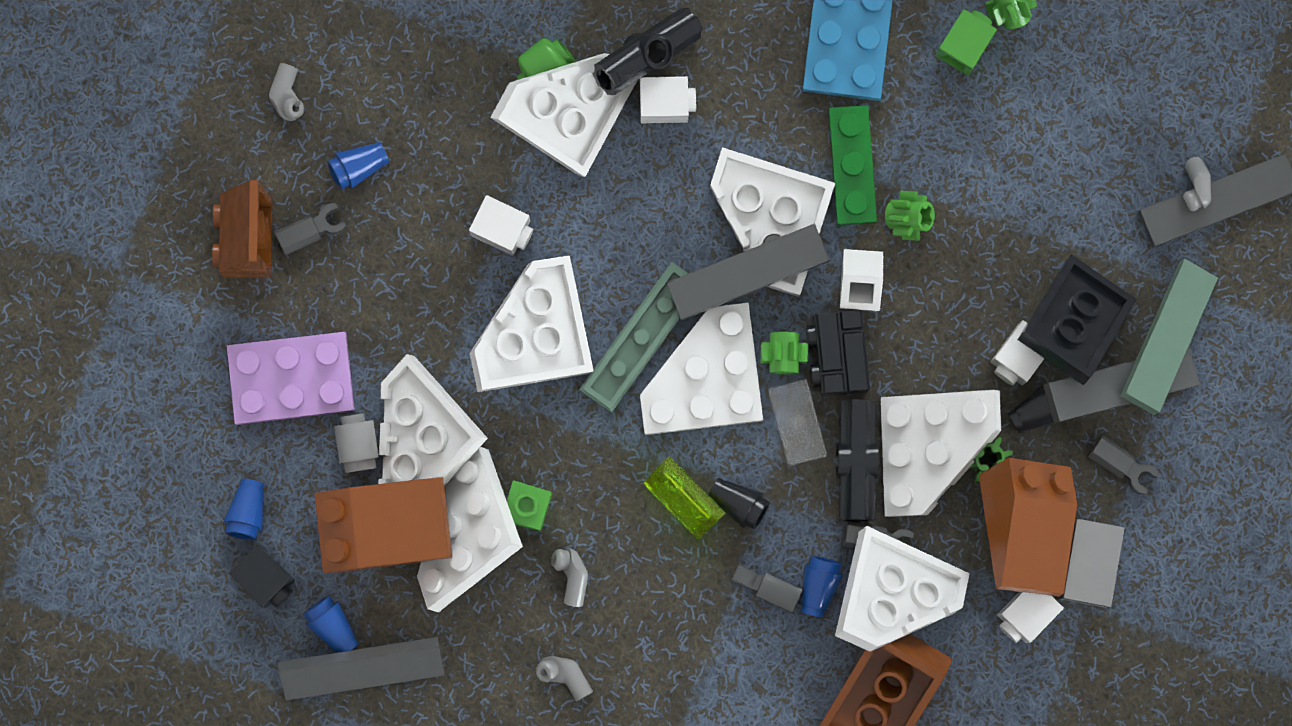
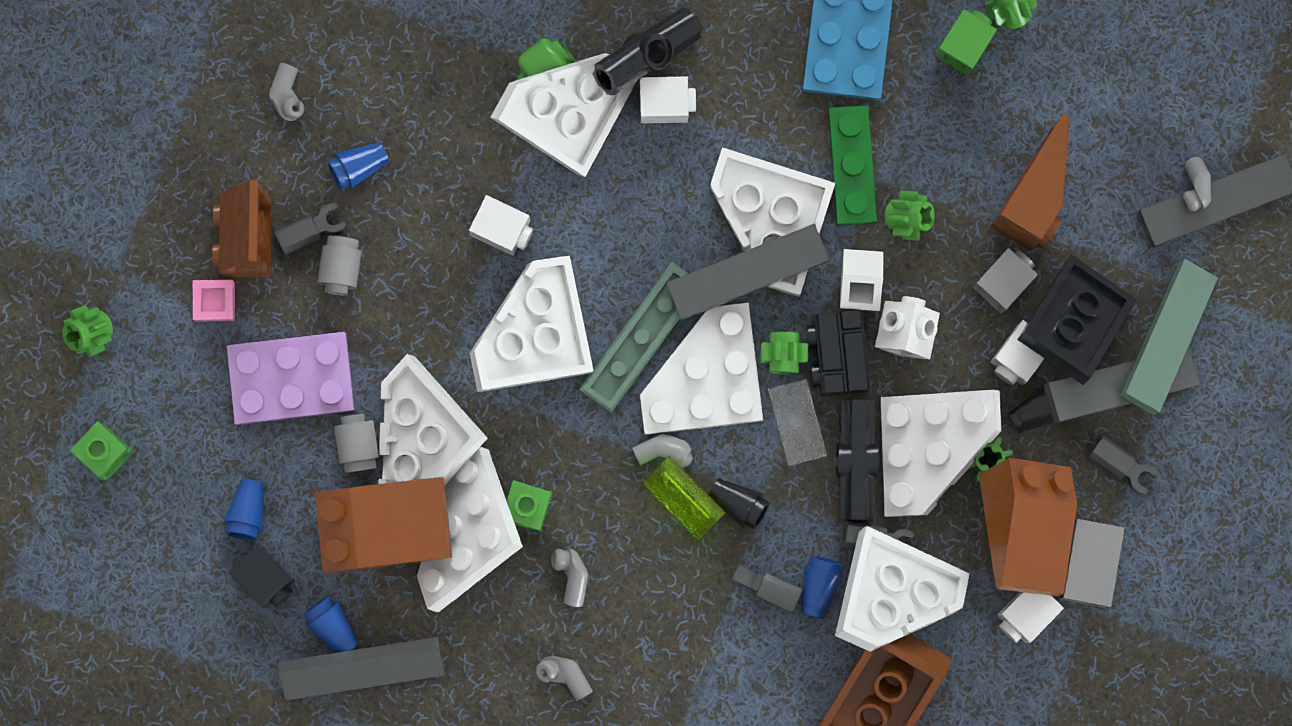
(87, 330): none -> bright green gear
(102, 450): none -> bright green brick
(213, 300): none -> bright pink plate
(339, 265): none -> light grey brick
(664, 446): none -> light grey arm
(907, 328): none -> white brick
(1006, 279): none -> light grey brick
(1033, 205): none -> dark orange slope

